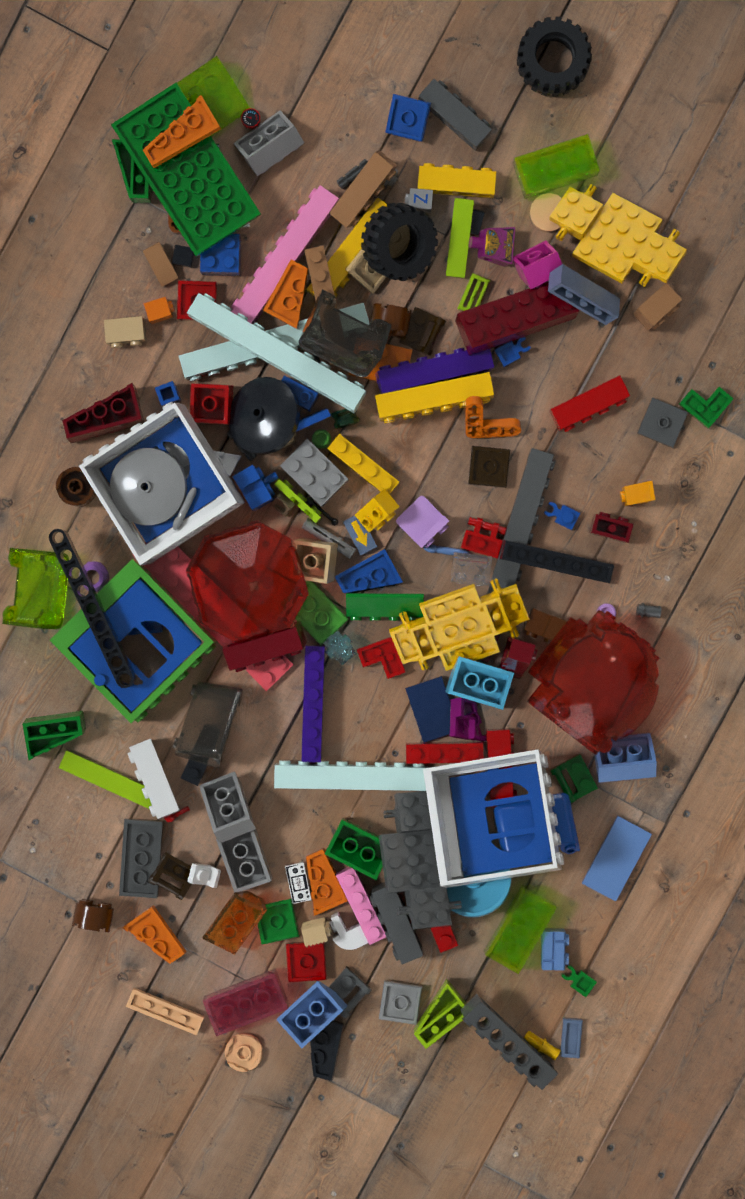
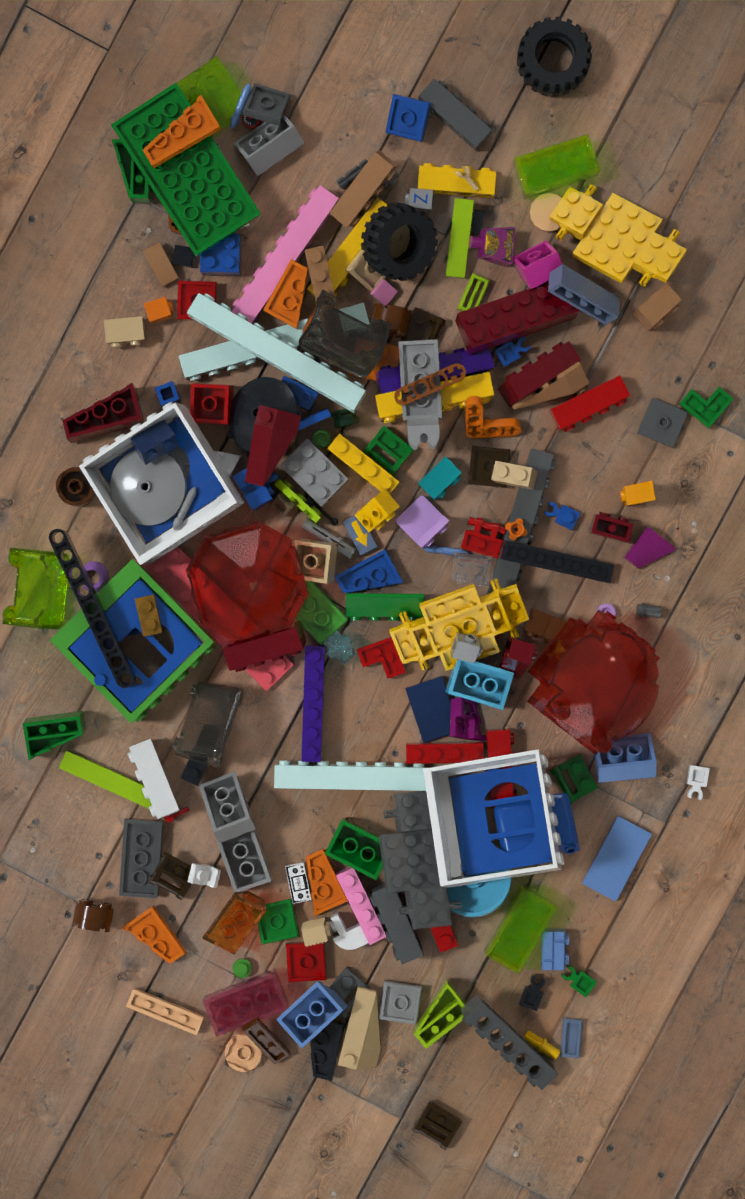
(148, 615): none -> pearl gold plate
(154, 442): none -> dark blue brick
(240, 106): none -> medium blue piece
(242, 968): none -> bright green plate
(266, 104): none -> dark grey plate
(266, 1040): none -> reddish brown tile
(270, 440): none -> dark red wedge
(362, 1036): none -> tan wedge
(384, 292): none -> bright pink tile
(390, 444): none -> green plate
(418, 361): none -> light grey hinge
(431, 387): none -> dark orange beam
(439, 1119): none -> dark brown plate
(440, 478): none -> teal brick
(466, 175): none -> tan hand
(466, 647): none -> light grey brick
(514, 475): none -> tan brick
(517, 524): none -> orange plate
(531, 995): none -> black plate
(538, 373): none -> dark red wedge
(565, 384): none -> medium nougat wedge
(647, 549): none -> magenta slope
(697, 778): none -> white plate

